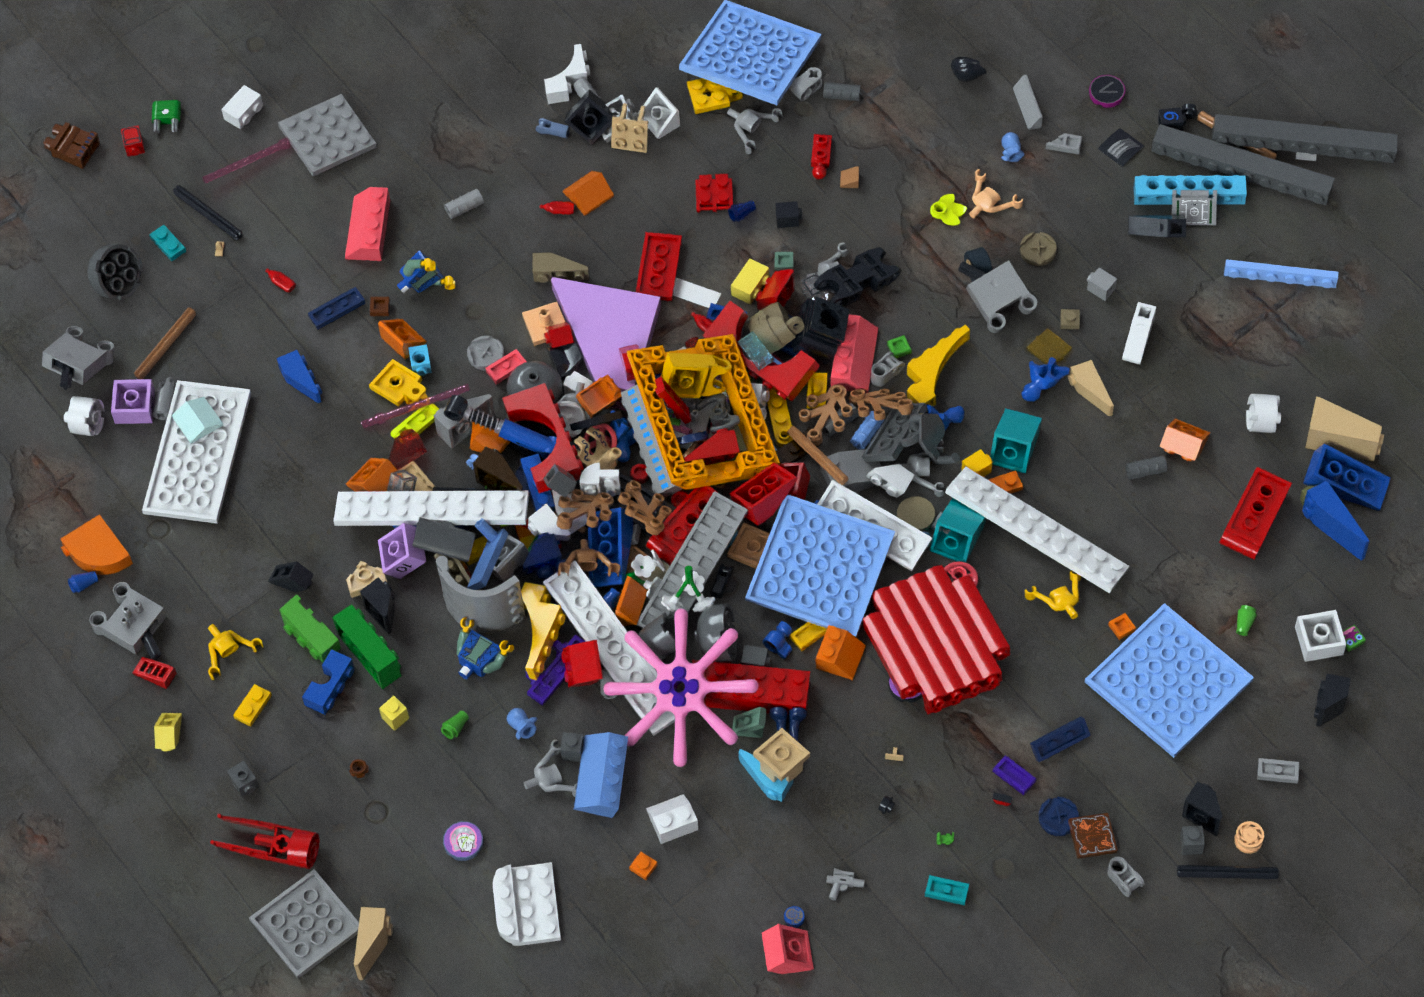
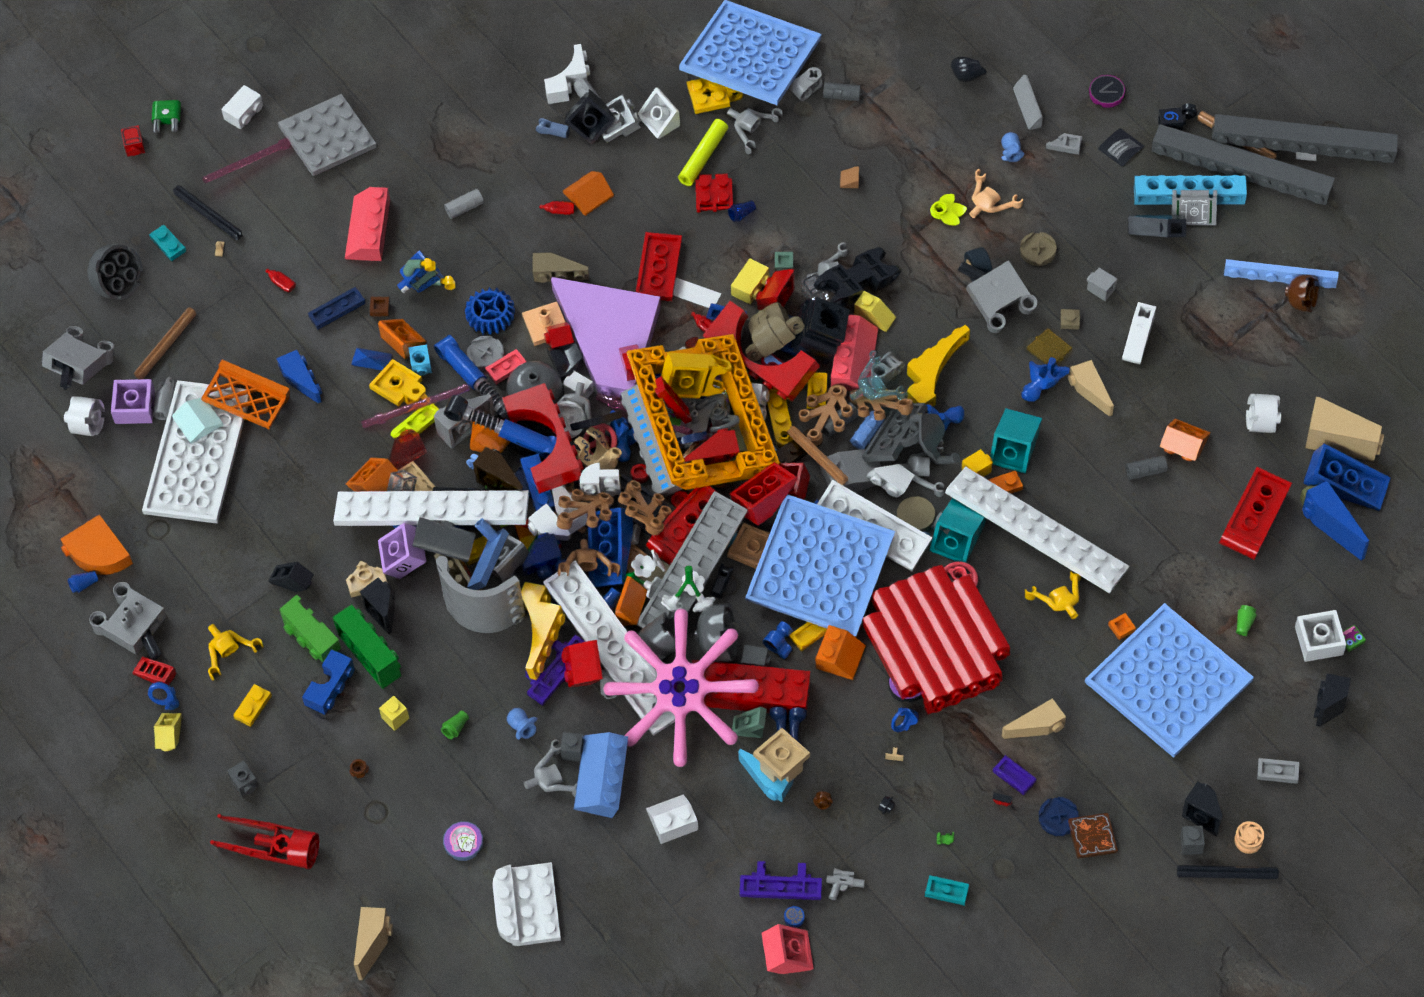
(72, 144): reddish brown hips -> none
(171, 701): none -> blue piece
(255, 383): none -> orange fence
(305, 923): light grey plate -> none
(371, 359): none -> blue slope
(449, 350): none -> blue piece
(478, 653): torso -> none
(491, 317): none -> blue gear
(560, 481): dark grey brick -> none
(599, 395): orange piece -> none
(630, 134): tan plate -> none
(643, 865): orange plate -> none
(703, 152): none -> neon yellow piece
(755, 350): clear light blue plate -> none
(766, 886): none -> dark purple hinge
(788, 214): black brick -> none
(821, 155): red plate -> none
(822, 800): none -> reddish brown plate
(873, 386): none -> clear light blue piece
(874, 311): none -> light yellow slope
(899, 346): bright green tile -> none
(911, 718): none -> blue piece
(1038, 722): none -> tan slope
(1060, 739): dark blue plate -> none
(1127, 879): light grey piece -> none
(1302, 292): none -> reddish brown cylinder

